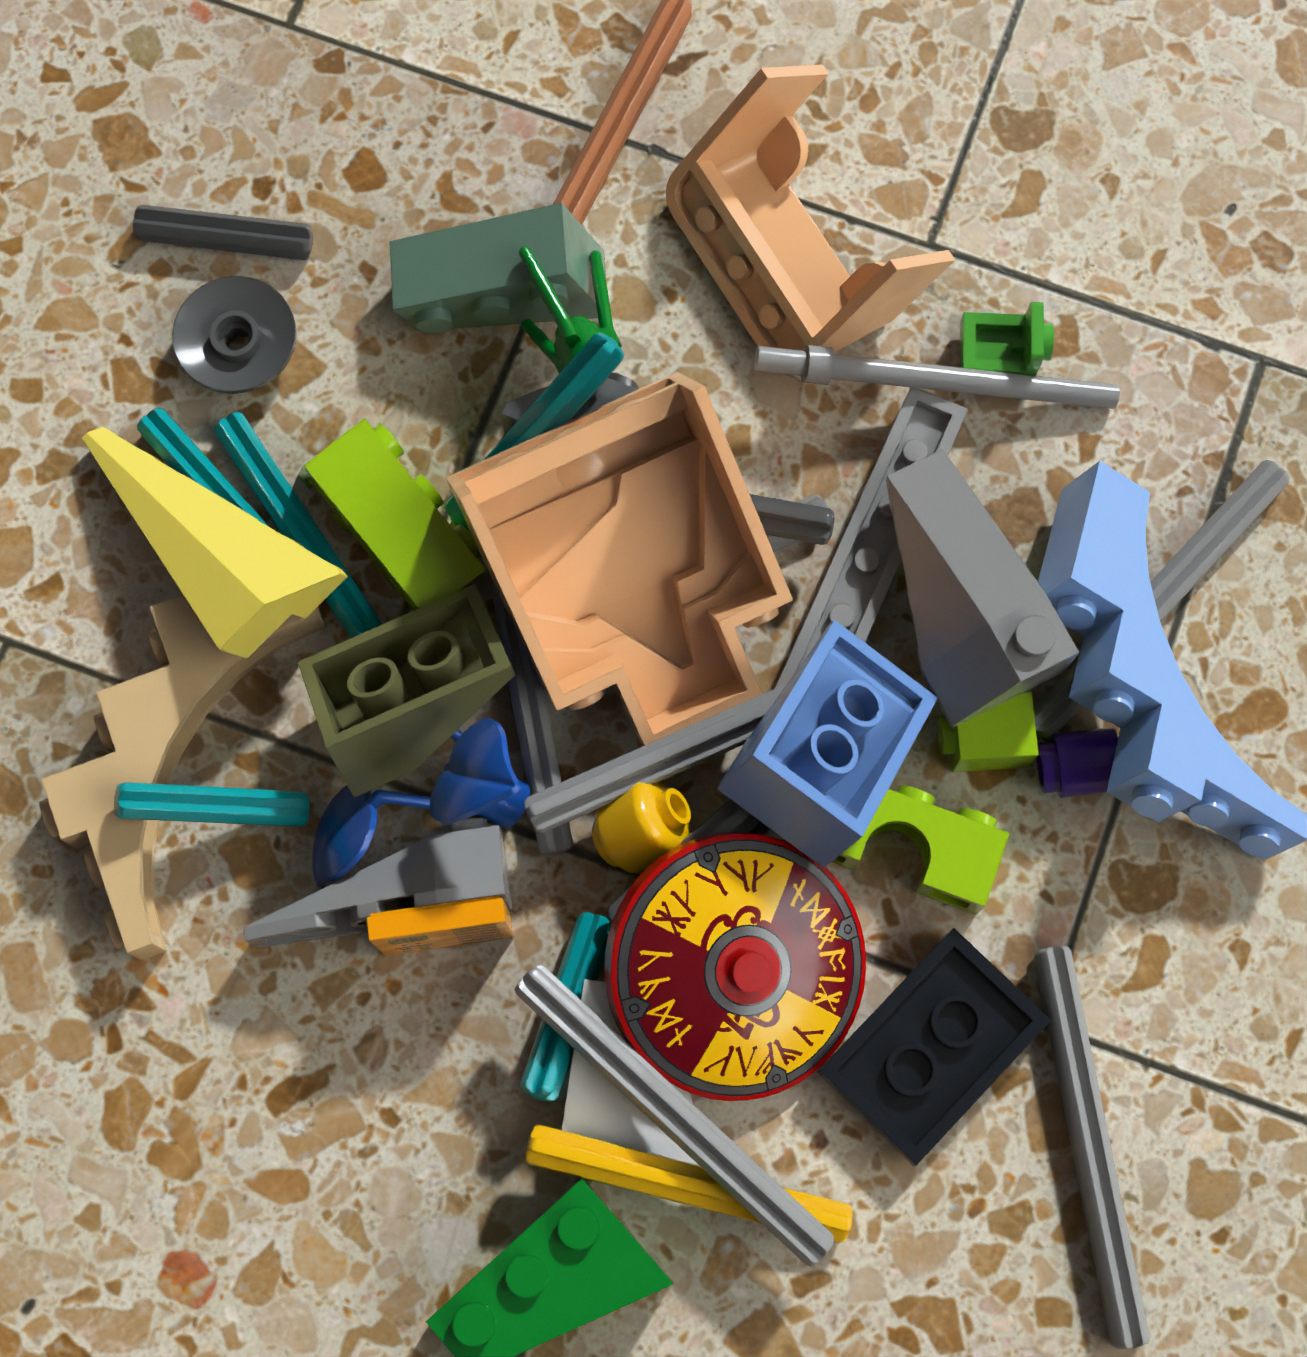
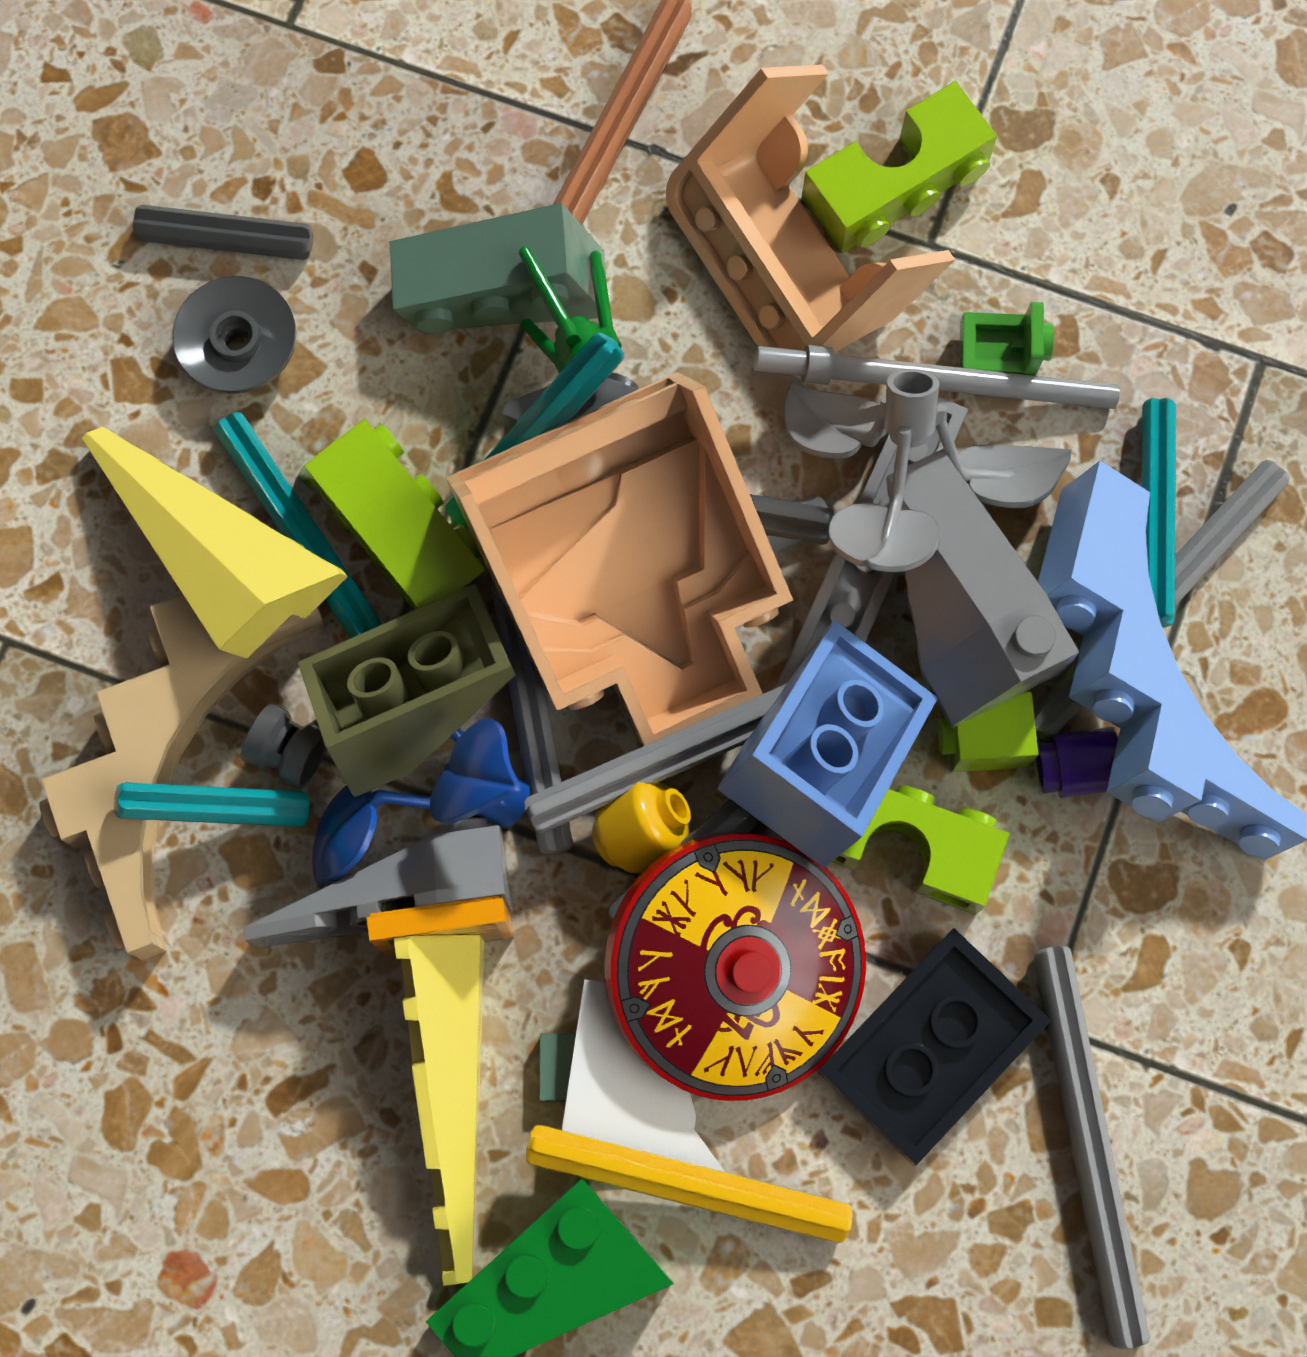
(186, 458): teal axle -> none
(284, 746): none -> dark grey wheel
(445, 1031): none -> light yellow wedge
(550, 1051): teal axle -> none
(675, 1115): light grey axle -> none
(861, 199): none -> lime arch
(905, 539): none -> light grey plant
(1159, 478): none -> teal axle

